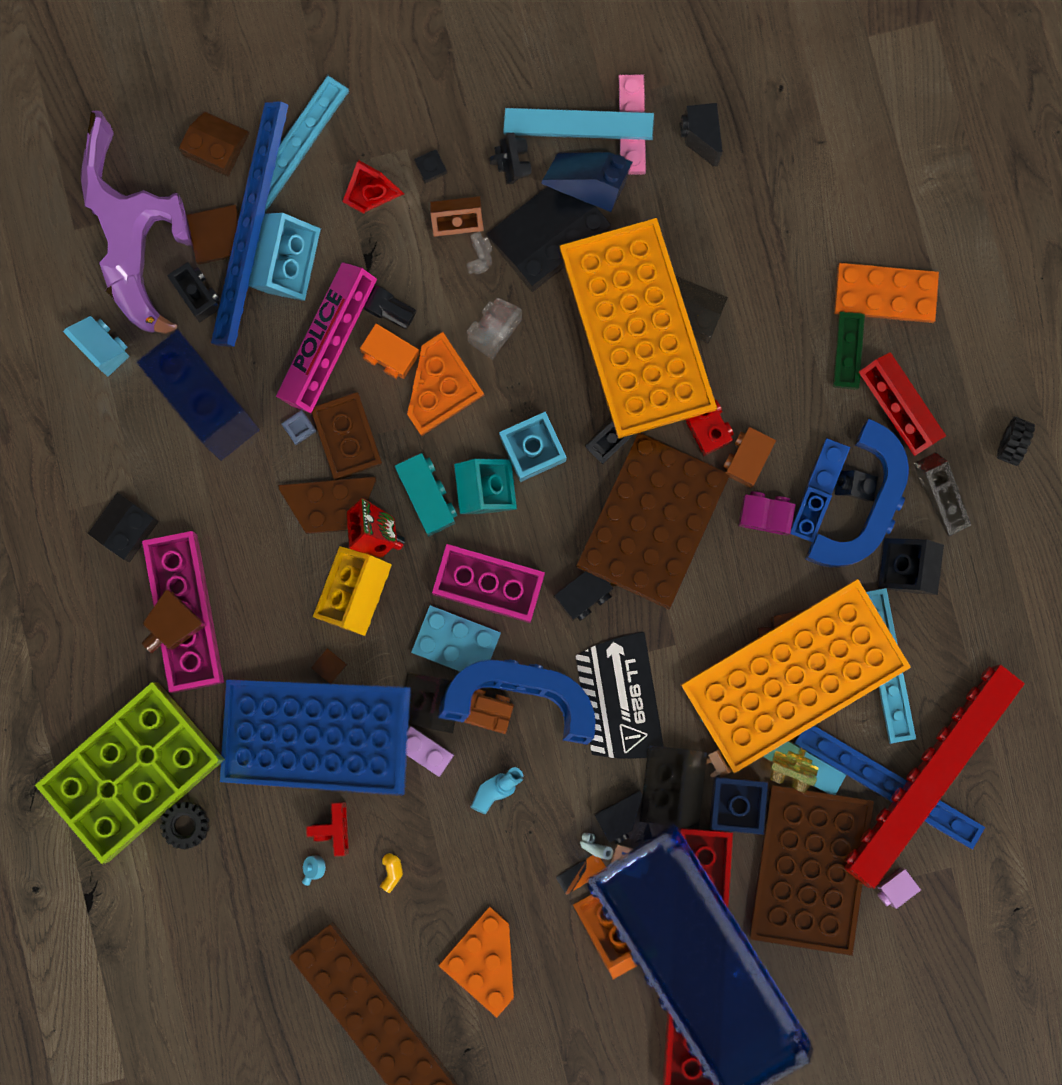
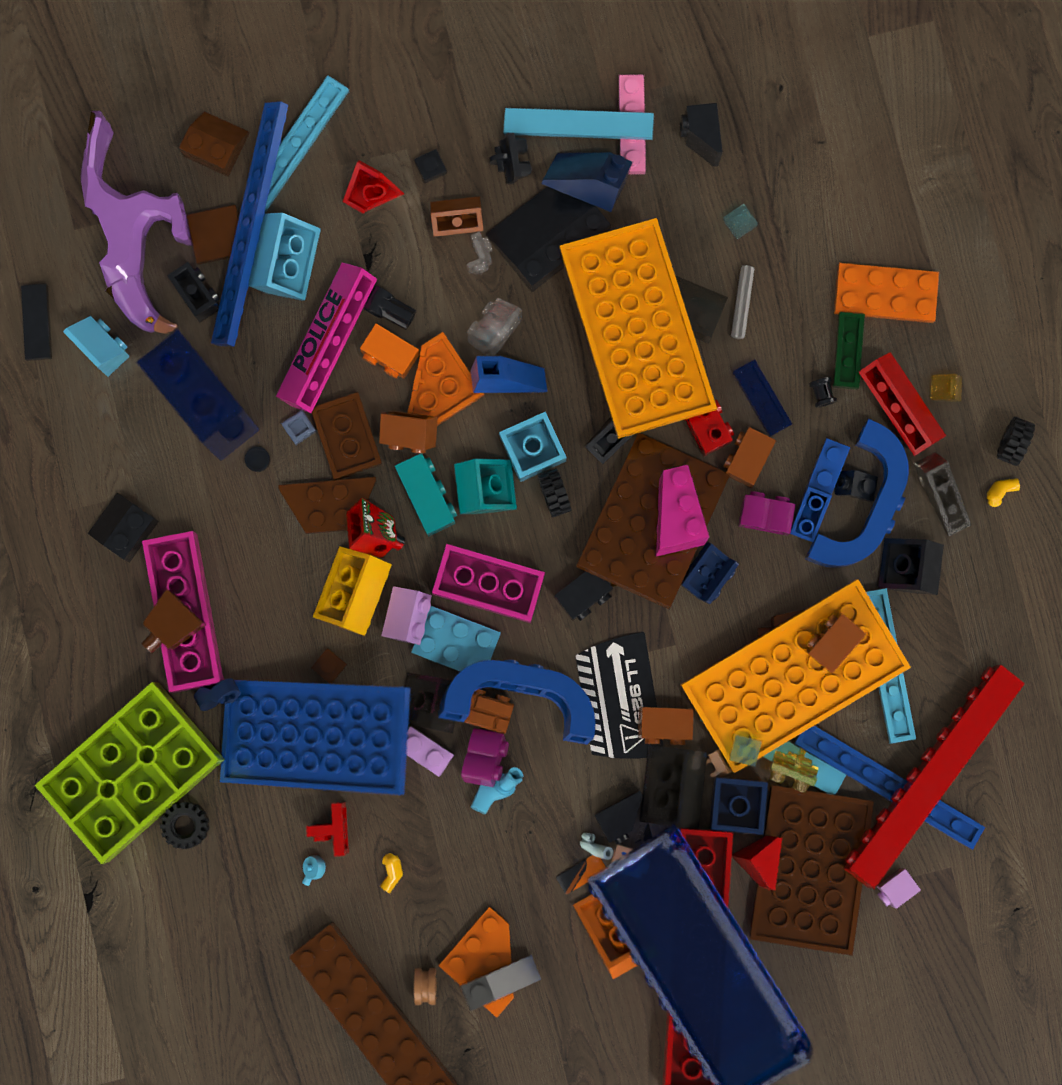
(36, 322): none -> black tile
(211, 696): none -> dark blue piece
(257, 459): none -> black piece
(406, 615): none -> lavender brick
(408, 431): none -> dark orange brick
(425, 986): none -> medium nougat wheel
(484, 757): none -> magenta brick
(500, 983): none -> dark grey slope
(506, 375): none -> blue slope
(554, 492): none -> black tyre
(665, 724): none -> dark orange brick
(679, 513): none -> dark pink wedge
(709, 573): none -> dark blue bracket
(740, 221): none -> clear light blue tile
(742, 302): none -> light grey axle
(745, 750): none -> clear light blue tile
(761, 860): none -> red slope
(762, 398): none -> clear blue tile
(823, 392): none -> black bush
(834, 642): none -> dark orange brick
(946, 388): none -> clear yellow slope
(999, 489): none -> yellow arm

